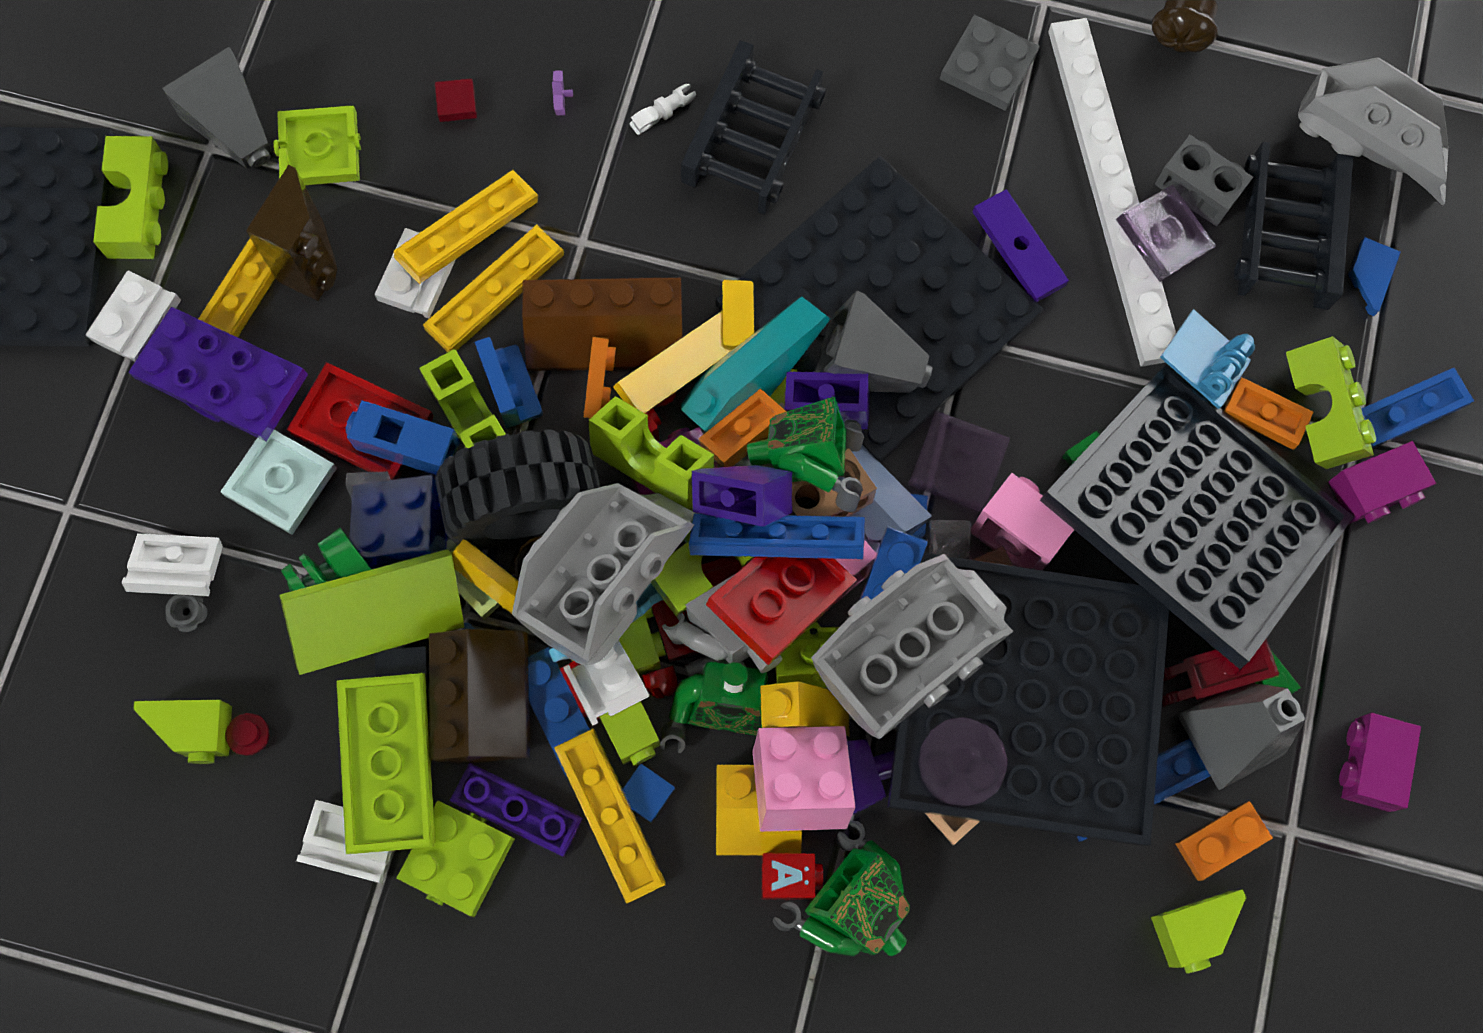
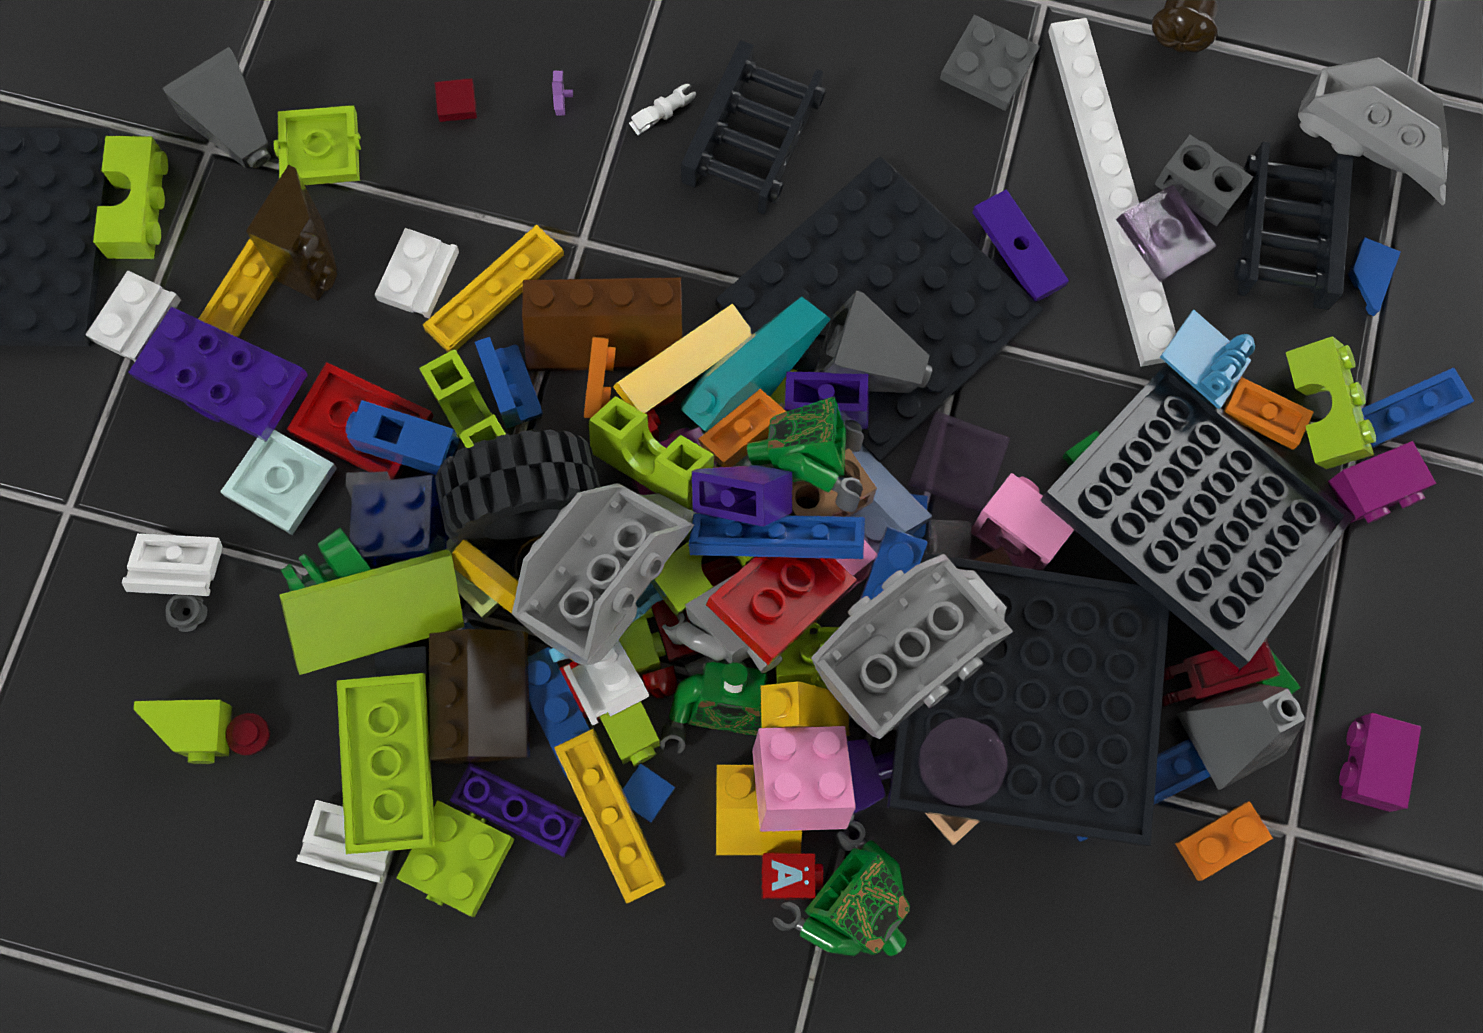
(465, 226): yellow tile -> none
(737, 311): yellow sticker -> none
(1198, 930): lime slope -> none

